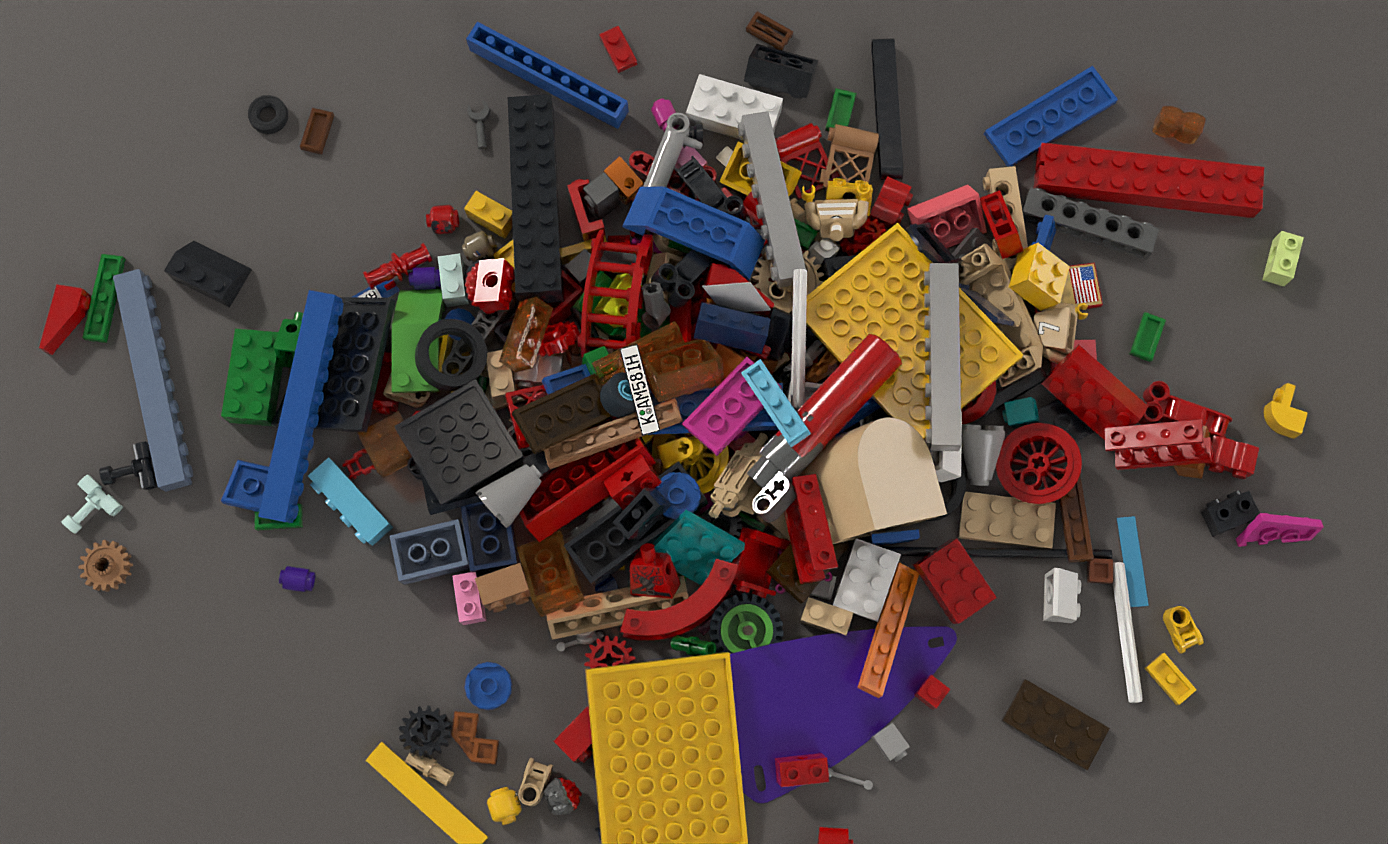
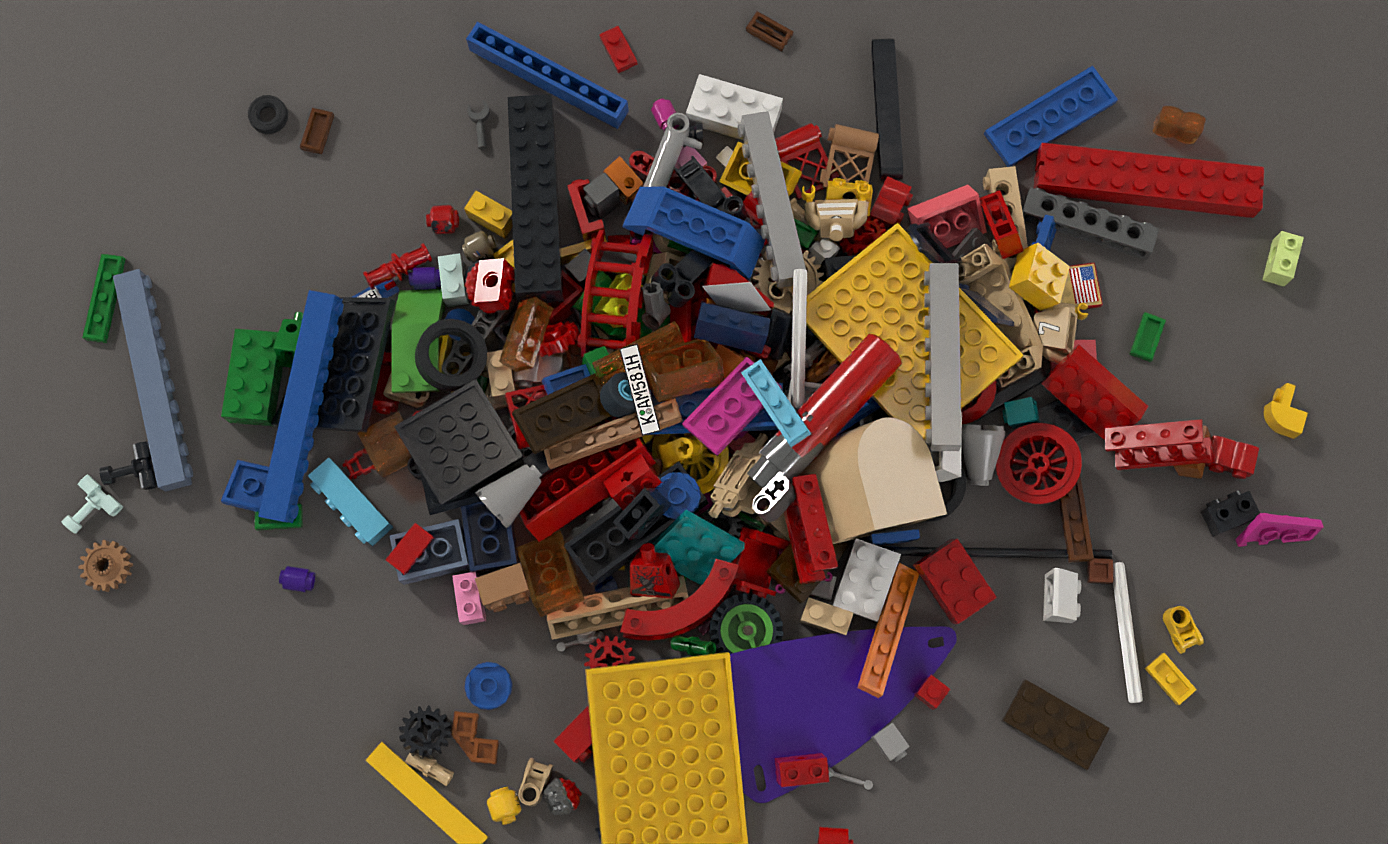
(65, 313): red slope -> none
(208, 272): black slope -> none
(409, 548): none -> red tile
(780, 71): black slope -> none
(841, 108): green tile -> none
(1006, 521): tan plate -> none
(1132, 561): dark azure sticker -> none
(1174, 409): red piece -> none

